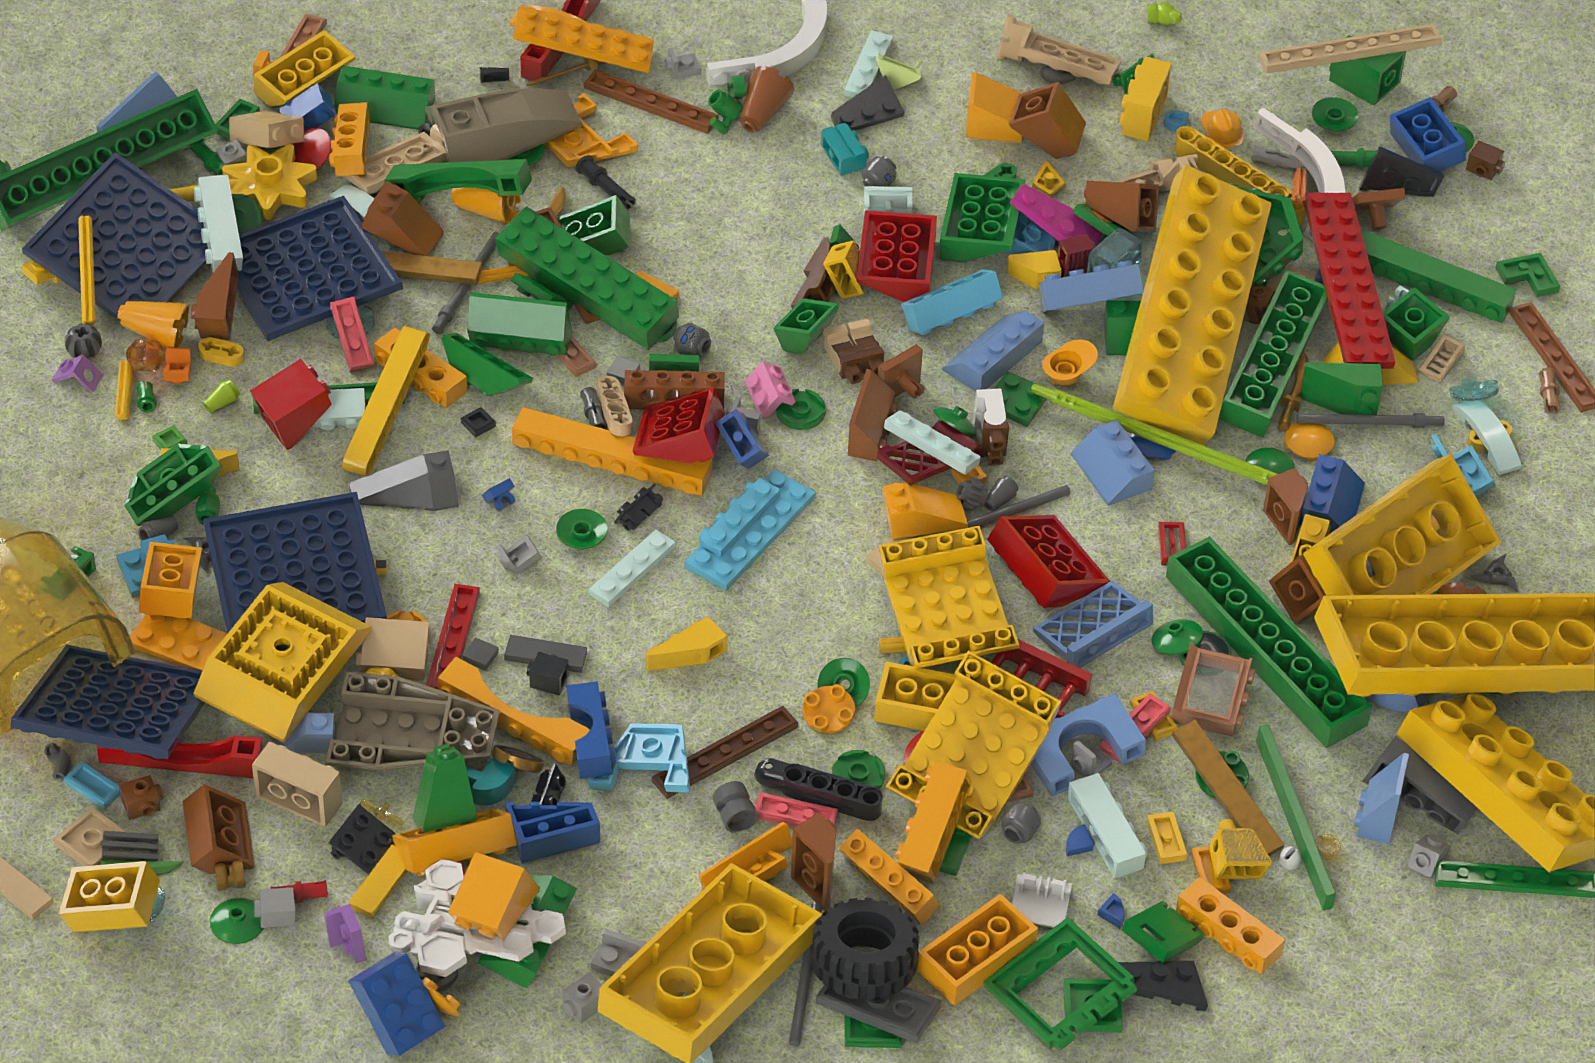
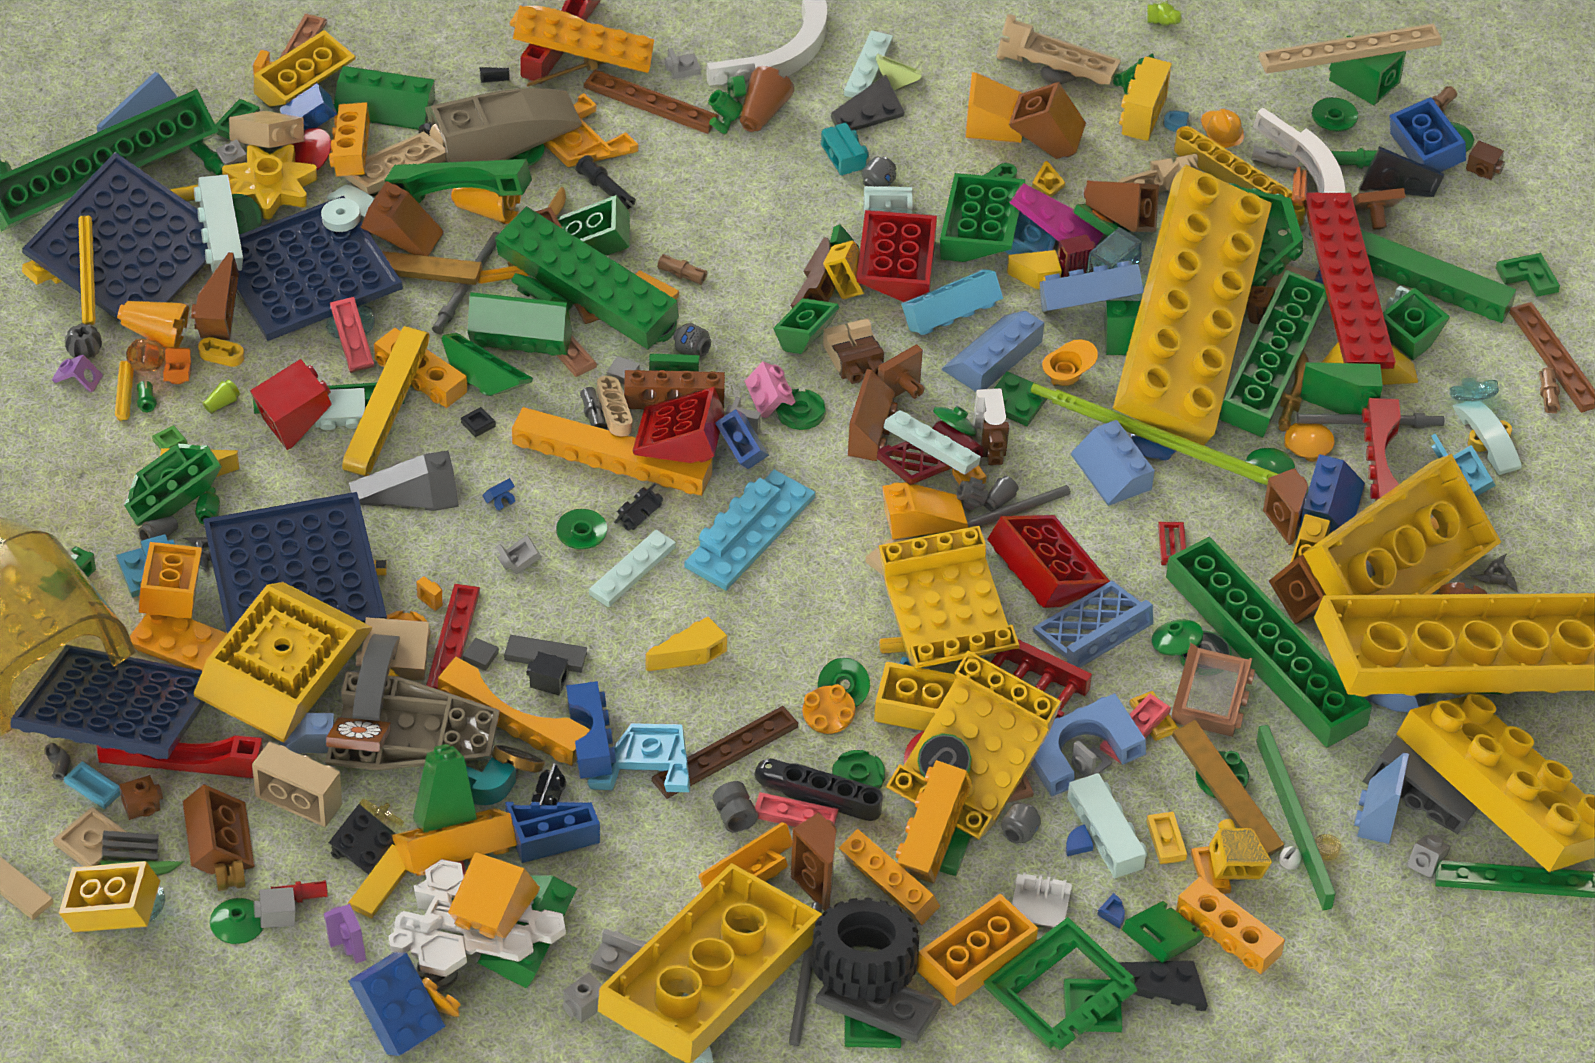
(341, 215): none -> light aqua piece
(358, 734): none -> dark orange tile
(373, 676): none -> dark grey slope
(429, 593): none -> light orange plate
(682, 269): none -> medium nougat pin
(946, 749): none -> black tile
(1382, 426): none -> arch
(1450, 345): tan slope -> none

